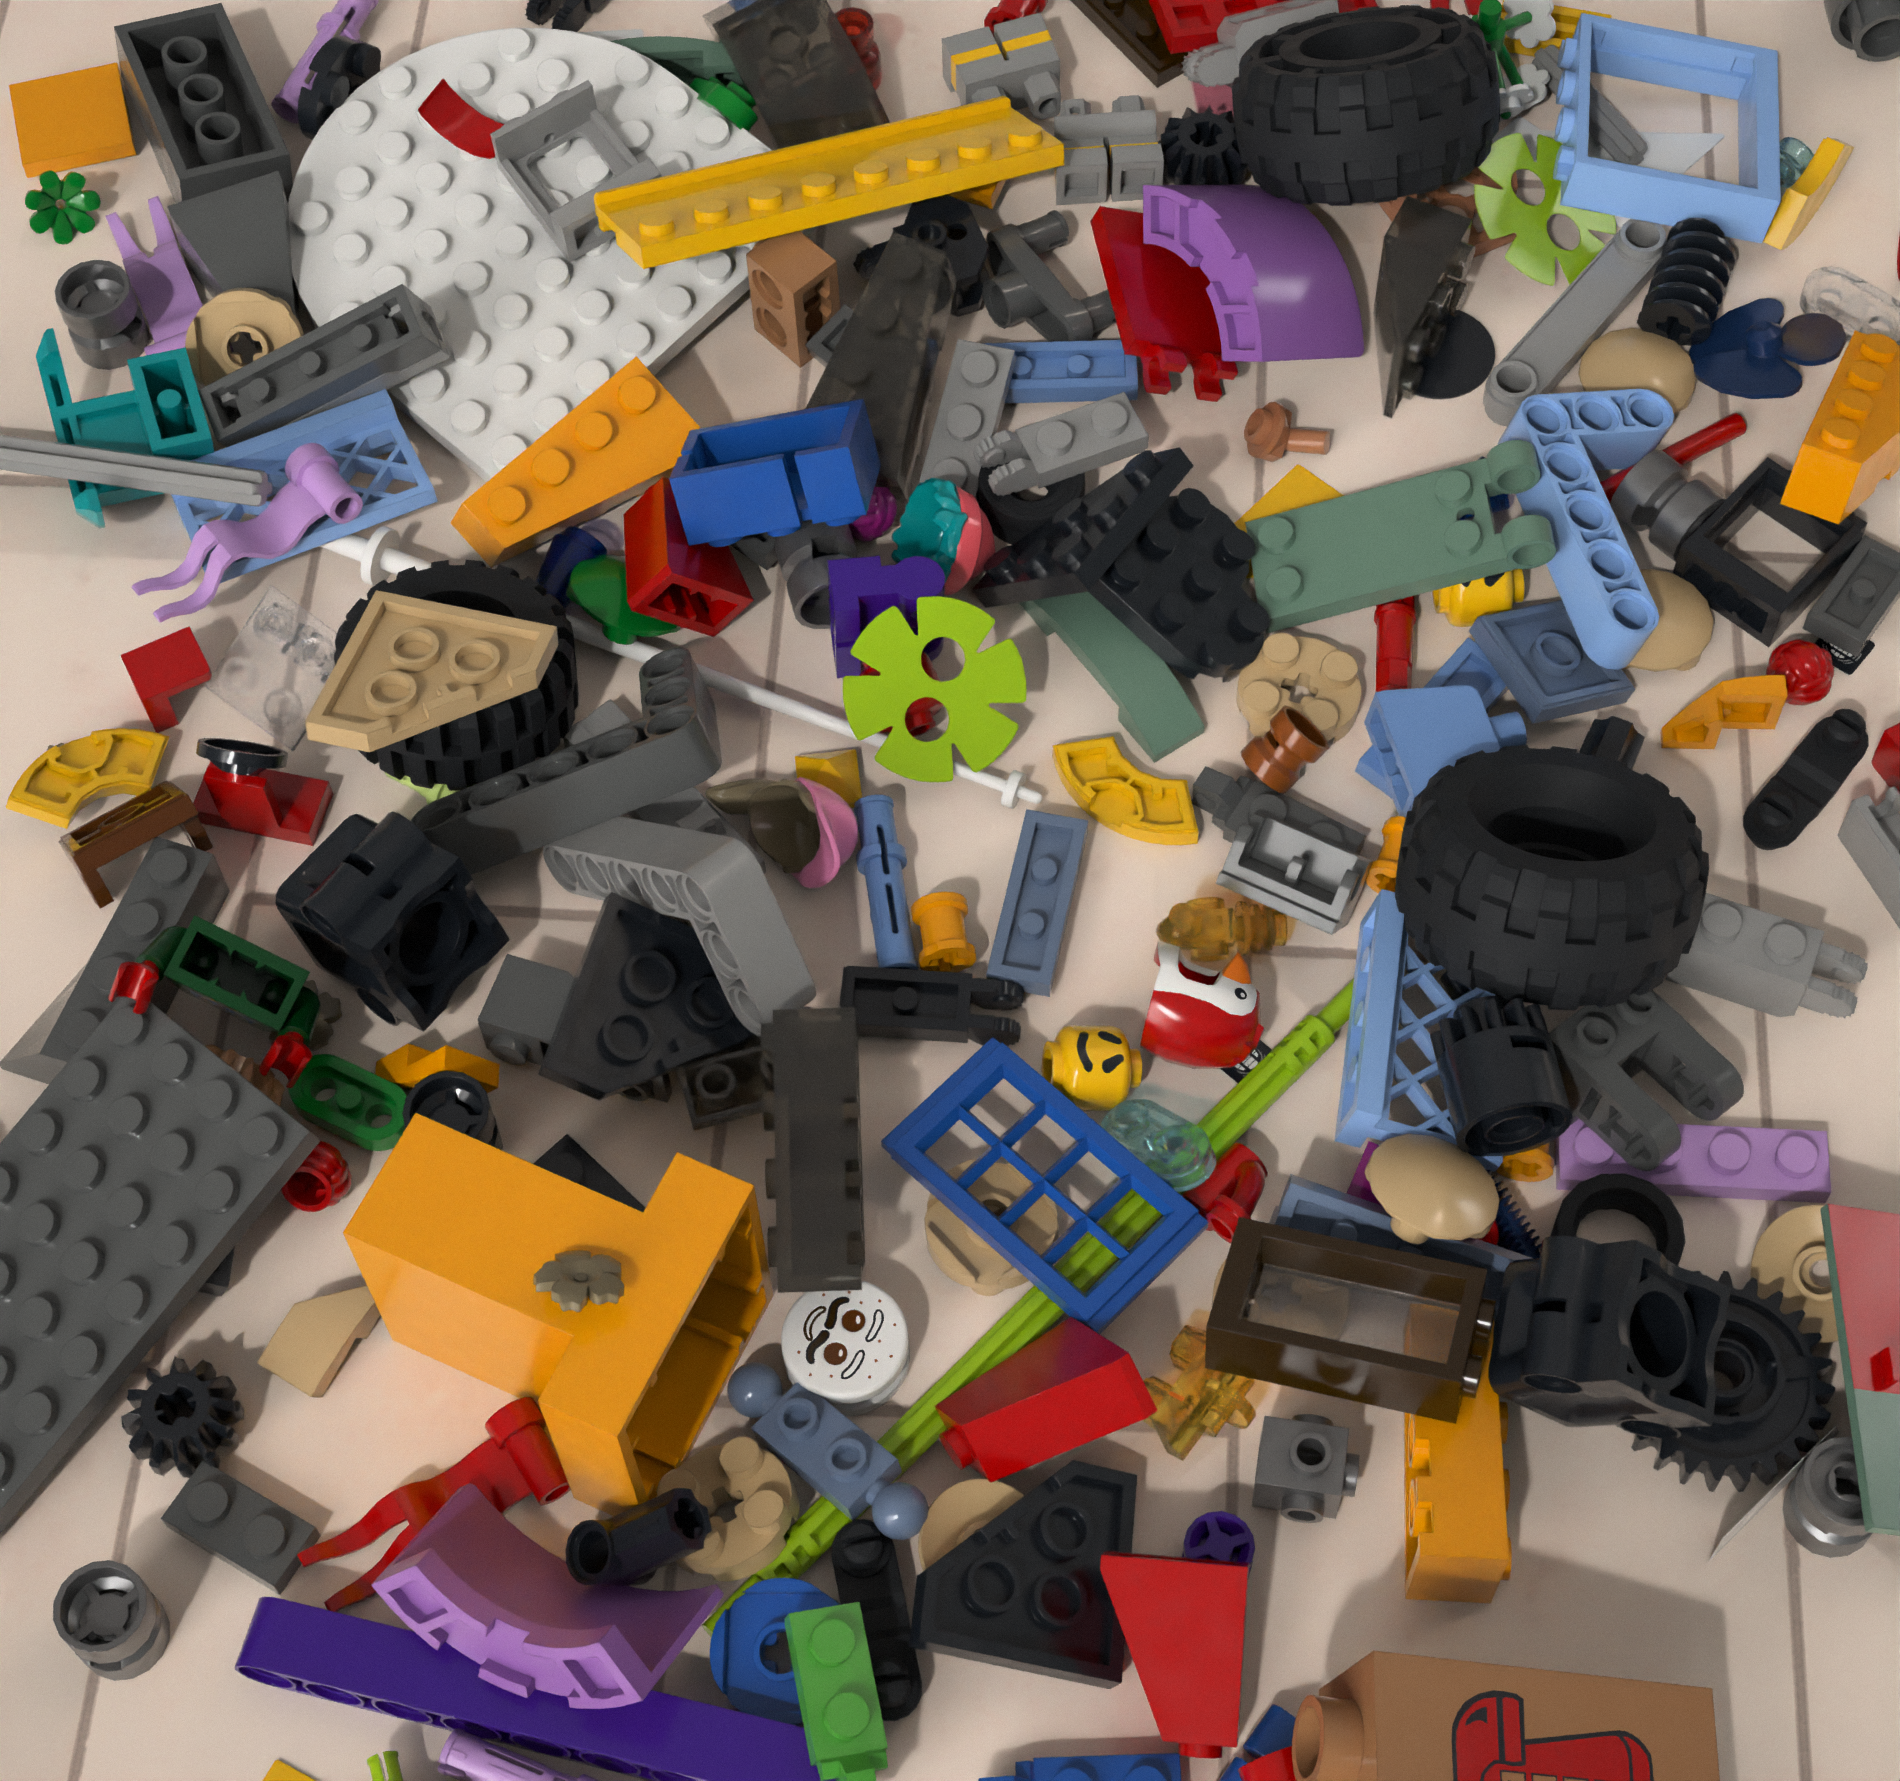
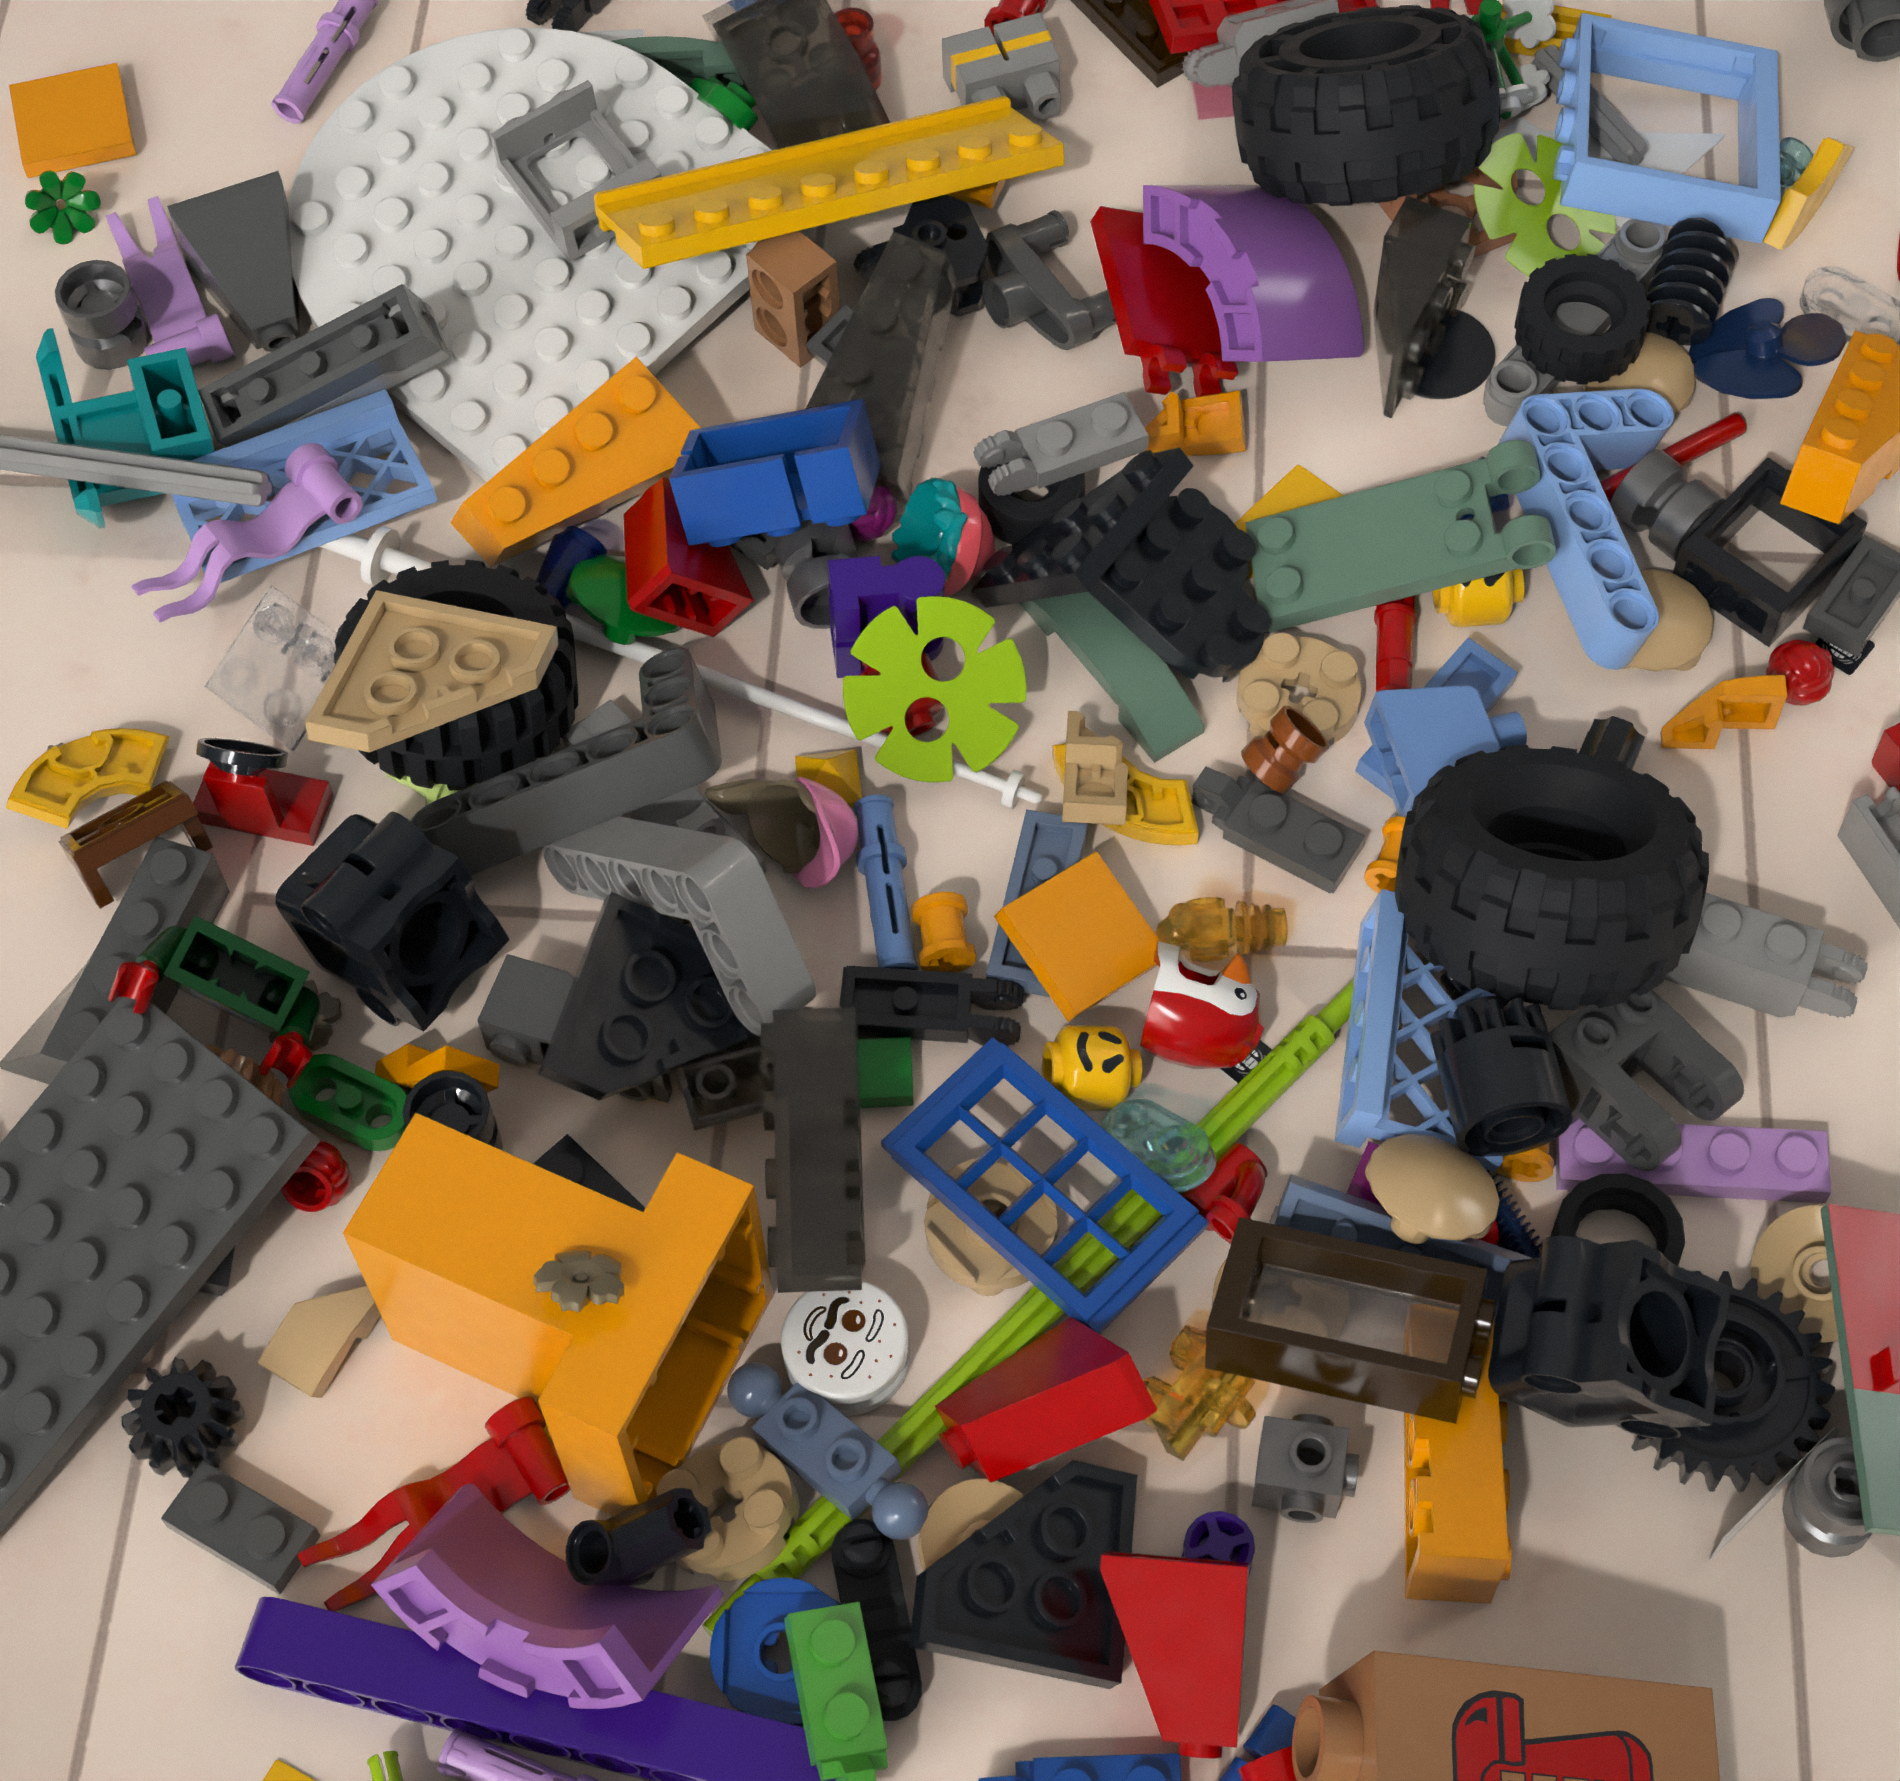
(111, 1620): flat silver wheel -> none
(165, 670): red panel -> none
(200, 102): dark grey brick -> none
(222, 320): tan plate -> none
(341, 69): black plate -> none
(459, 121): red sticker -> none
(885, 1072): none -> green tile
(968, 412): light grey plate -> none
(1070, 371): medium blue plate -> none
(1080, 935): none -> light orange tile
(1093, 776): none -> tan slope
(1116, 140): light grey hips -> none
(1199, 425): none -> light orange slope
(1202, 150): black gear -> none
(1270, 435): nougat plate -> none
(1294, 872): hinge -> none
(1546, 664): sand blue tile -> none
(1590, 282): none -> black tyre
(1806, 780): black piece -> none

